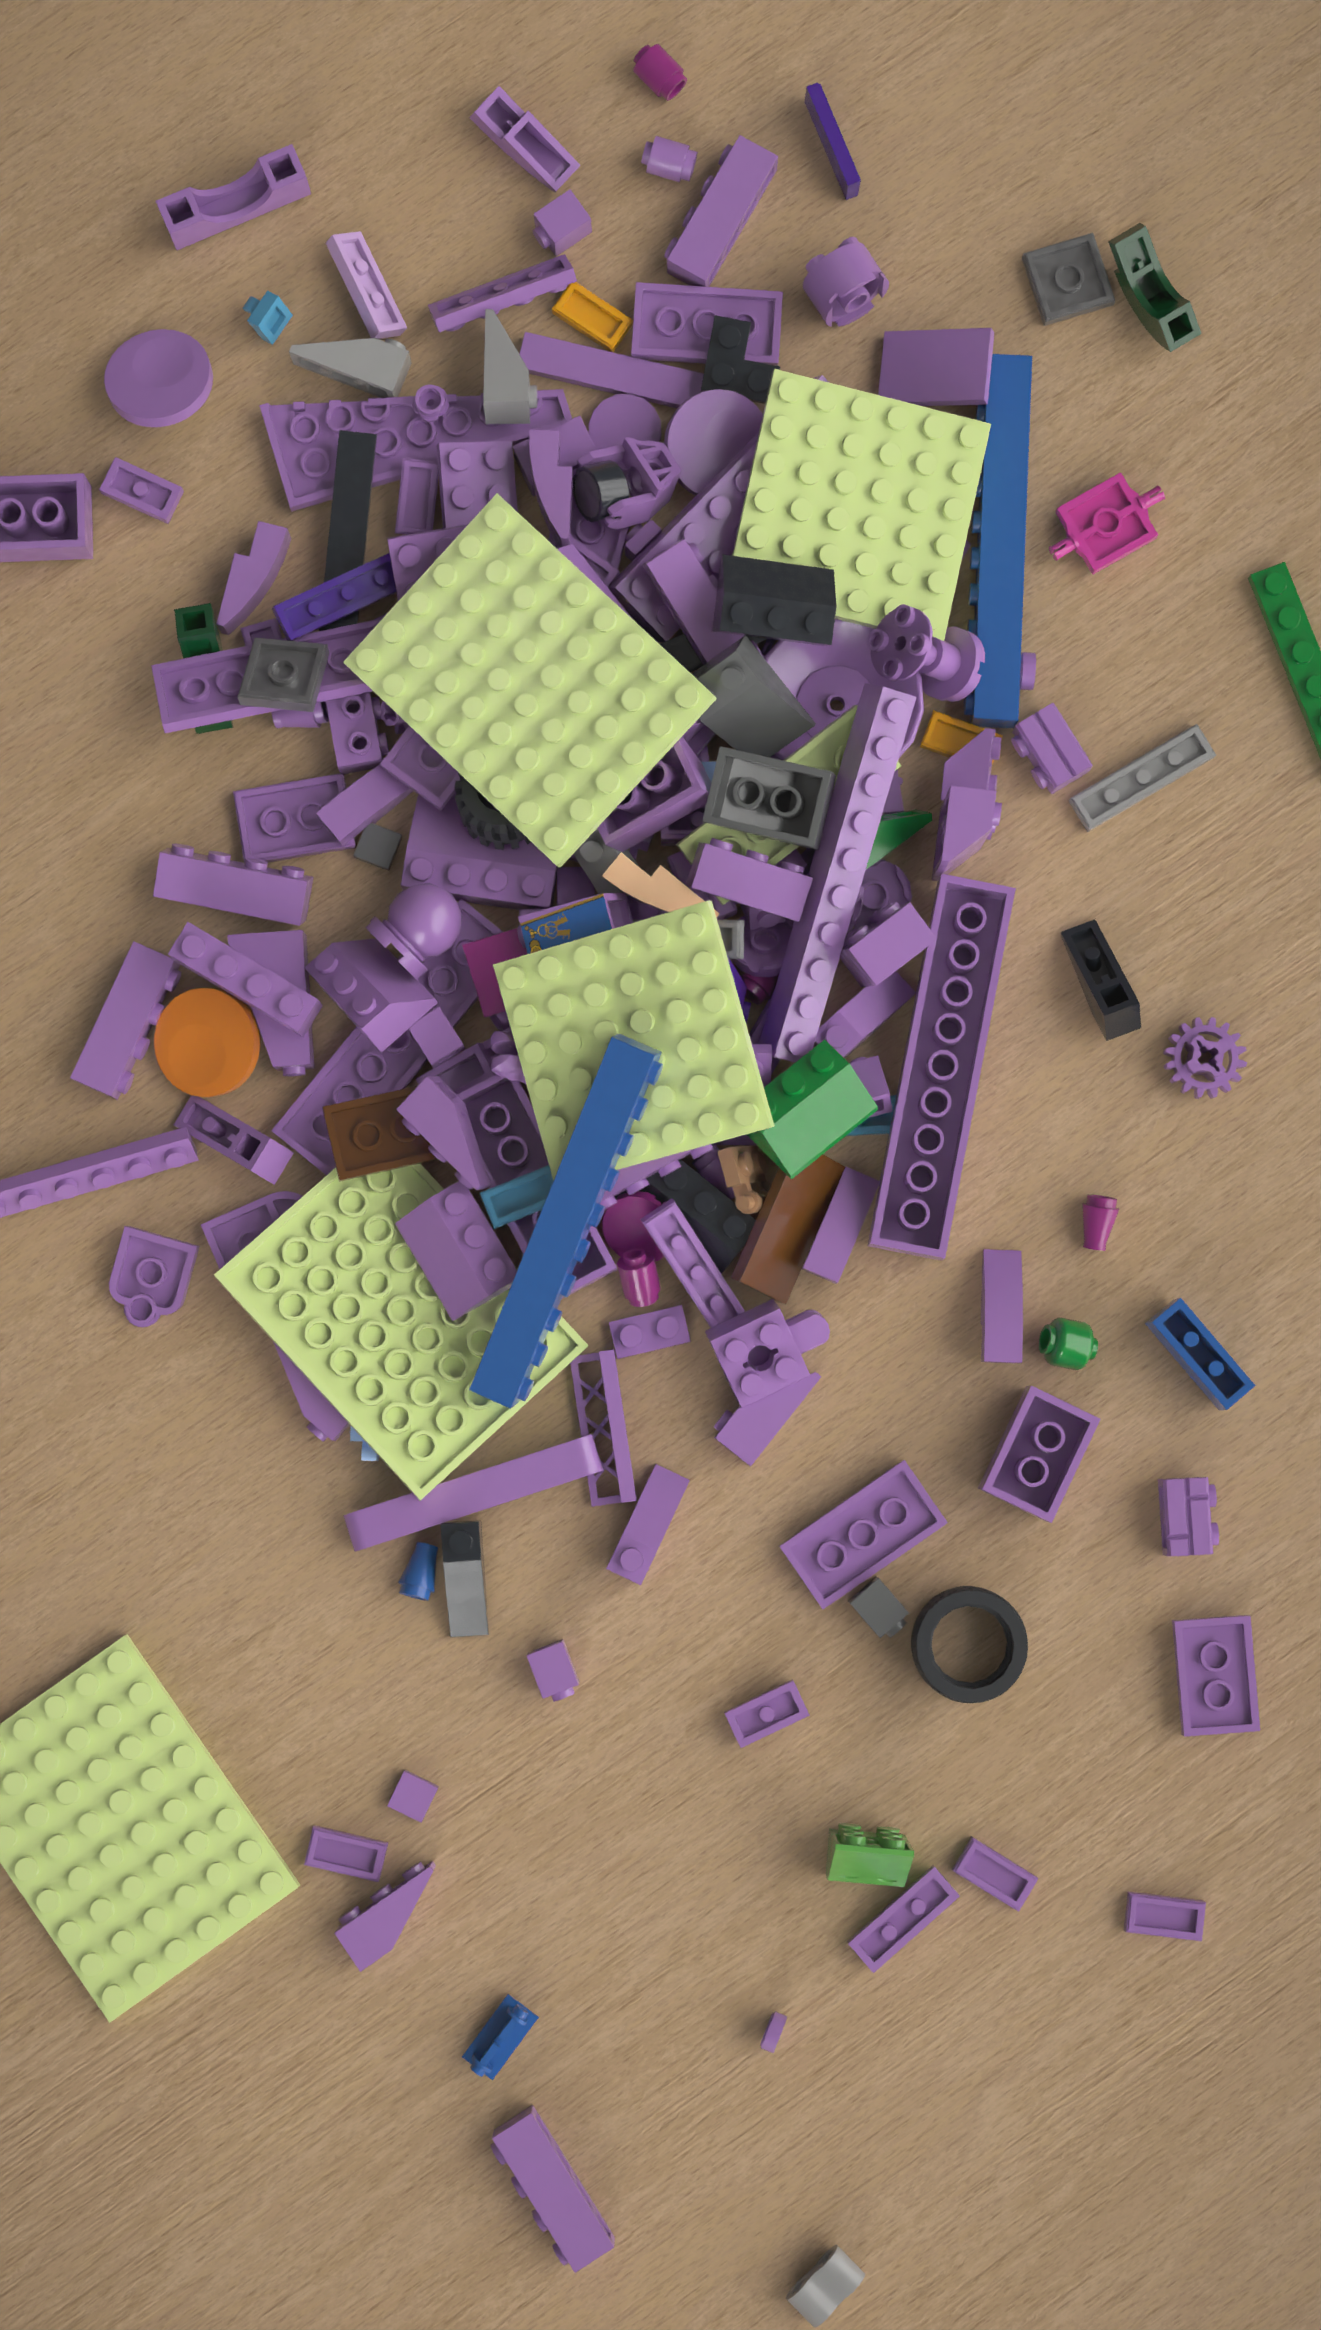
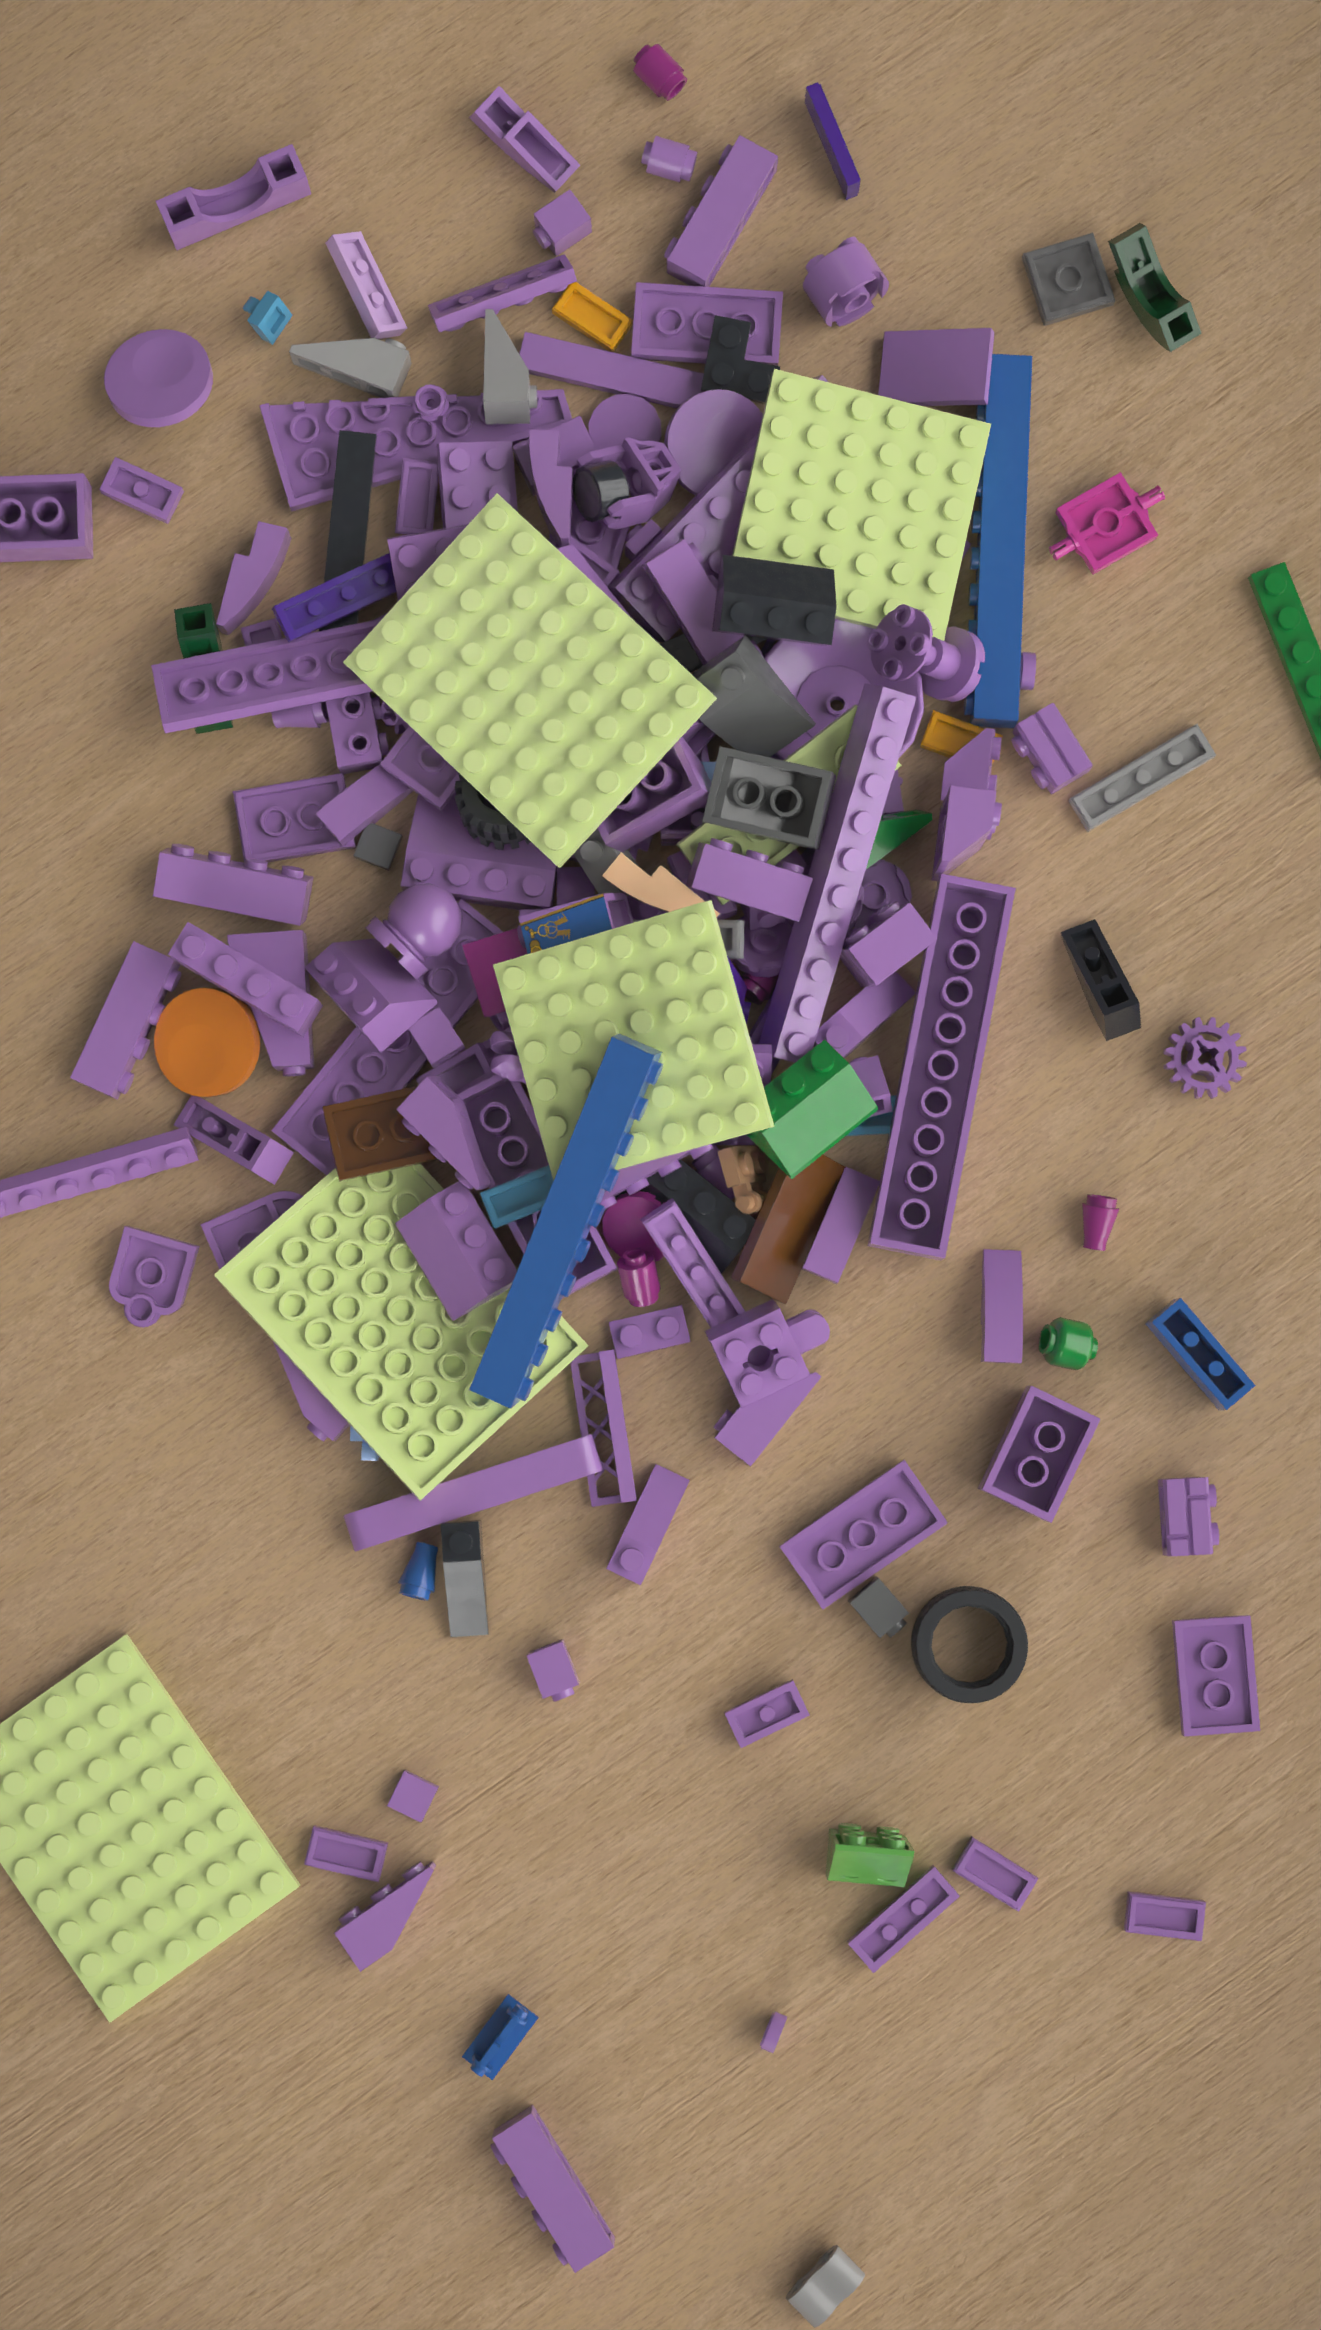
(283, 674): flat silver tile -> none

